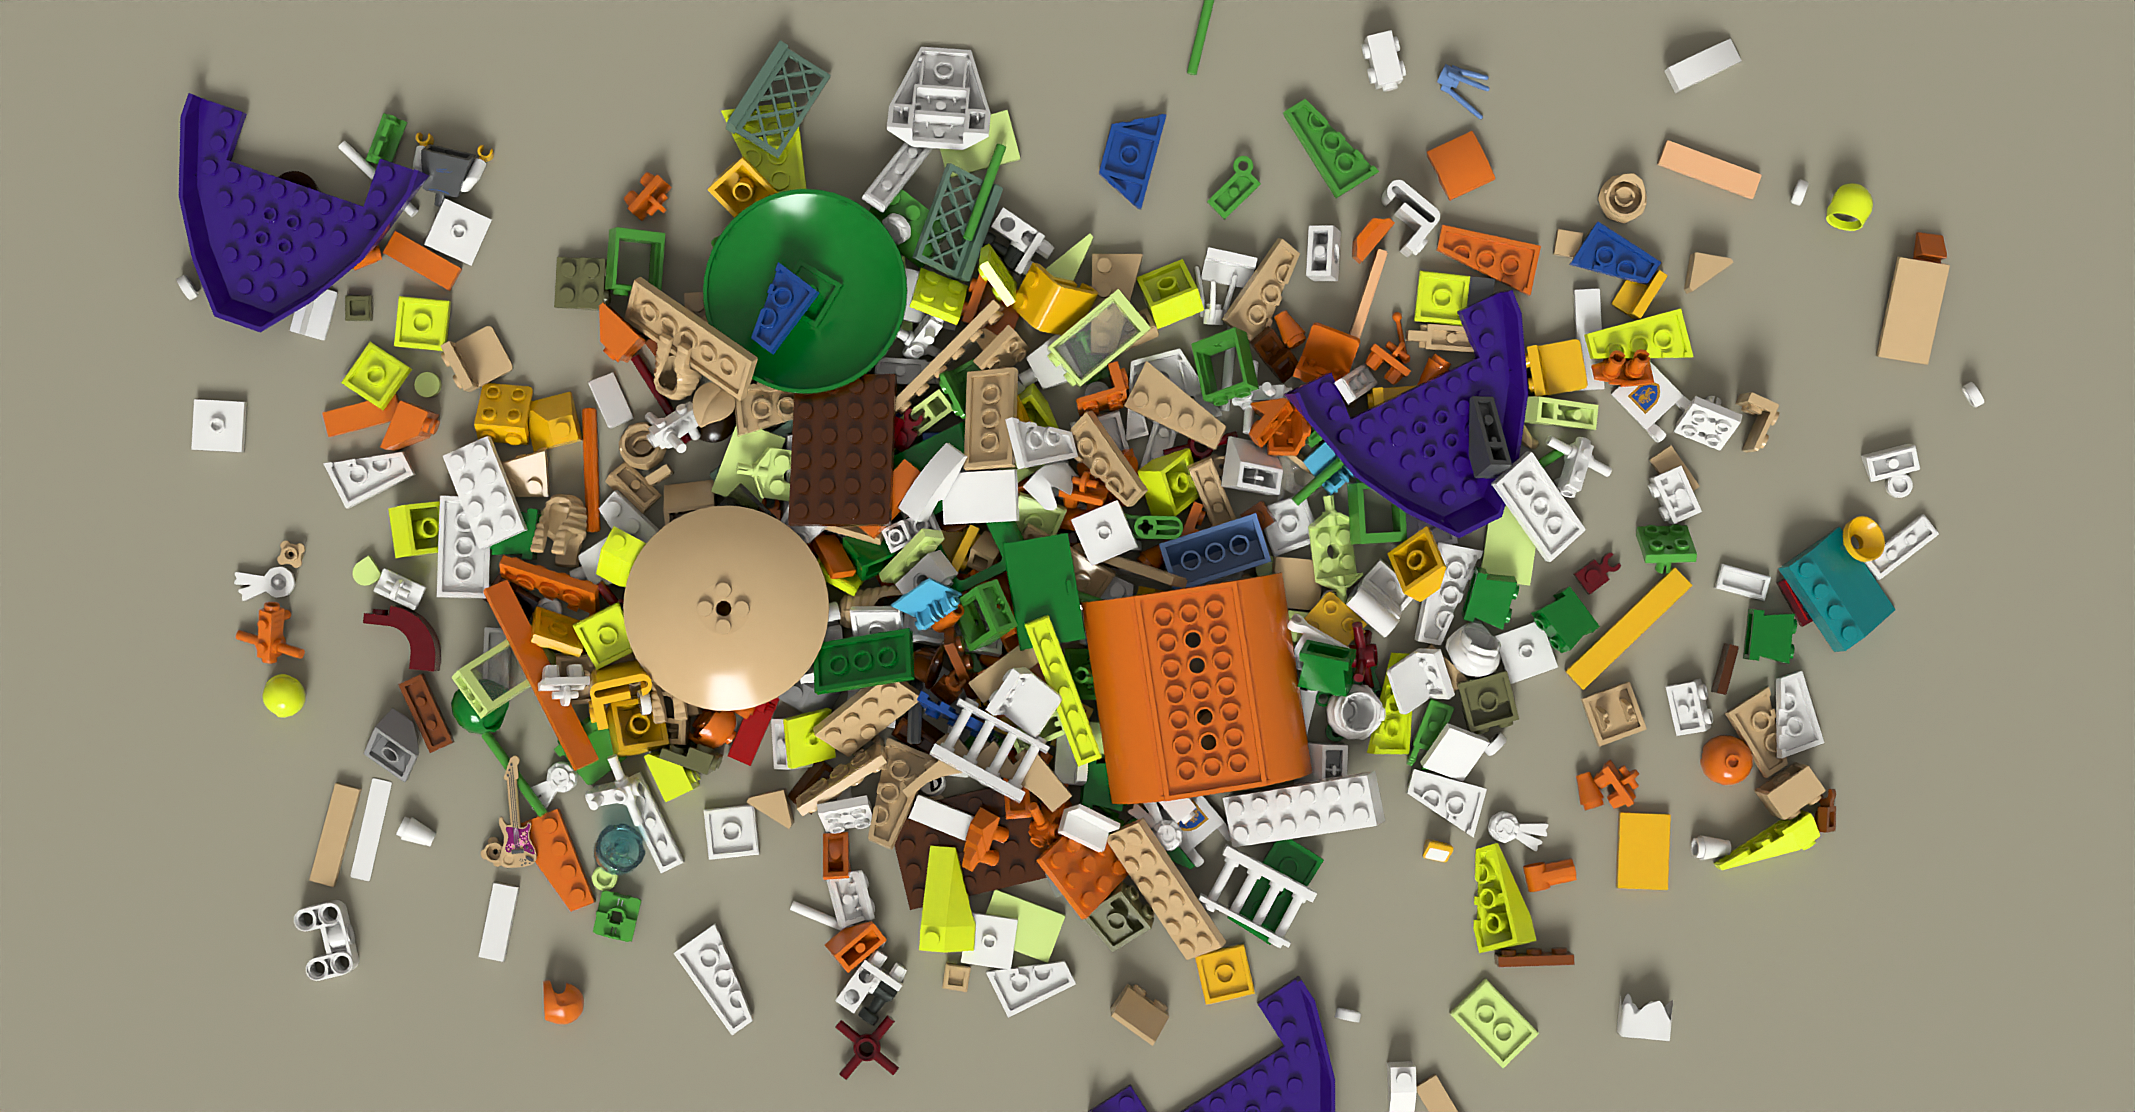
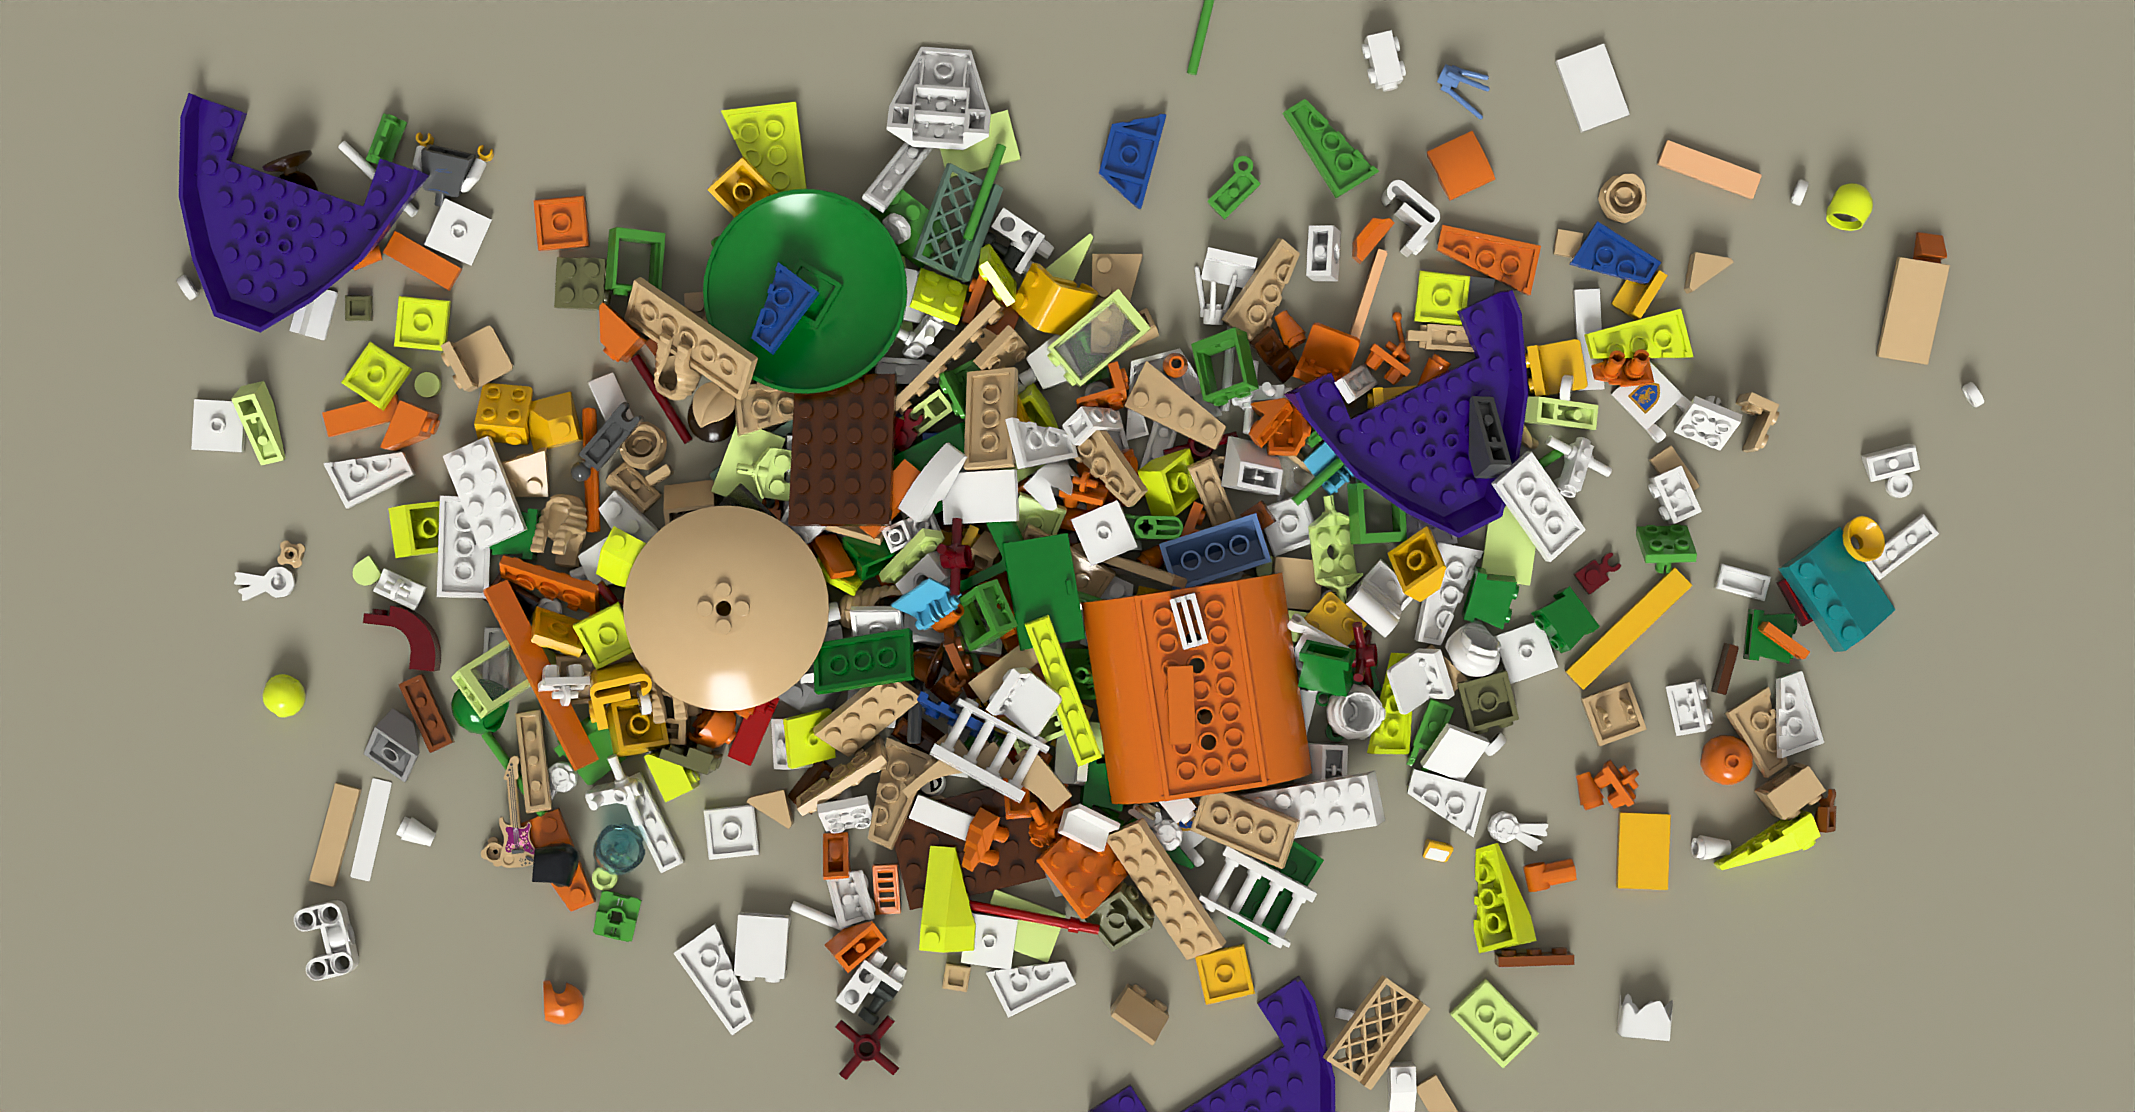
(259, 421): none -> yellowish green slope
(270, 639): orange piece -> none
(288, 163): none -> dark brown dish
(499, 921): white tile -> none
(533, 761): none -> tan tile
(555, 864): none -> black piece
(561, 223): none -> orange tile
(605, 442): none -> dark grey plate
(650, 198): orange hips -> none
(667, 431): white piece -> none
(761, 85): sand green fence -> none
(761, 946): none -> white panel
(886, 868): none -> orange slope
(956, 556): none -> dark red bar
(1072, 924): none -> red bar
(1088, 420): none -> white bracket
(1148, 810): none -> dark tan bush
(1170, 293): neon yellow slope -> none
(1175, 372): none -> orange cone
(1181, 704): none -> orange tile
(1195, 642): none -> white tile
(1246, 827): none -> tan tile
(1388, 1040): none -> tan fence
(1566, 387): none -> white tile
(1592, 88): none -> white tile
(1702, 65): white slope -> none
(1783, 640): none -> orange tile

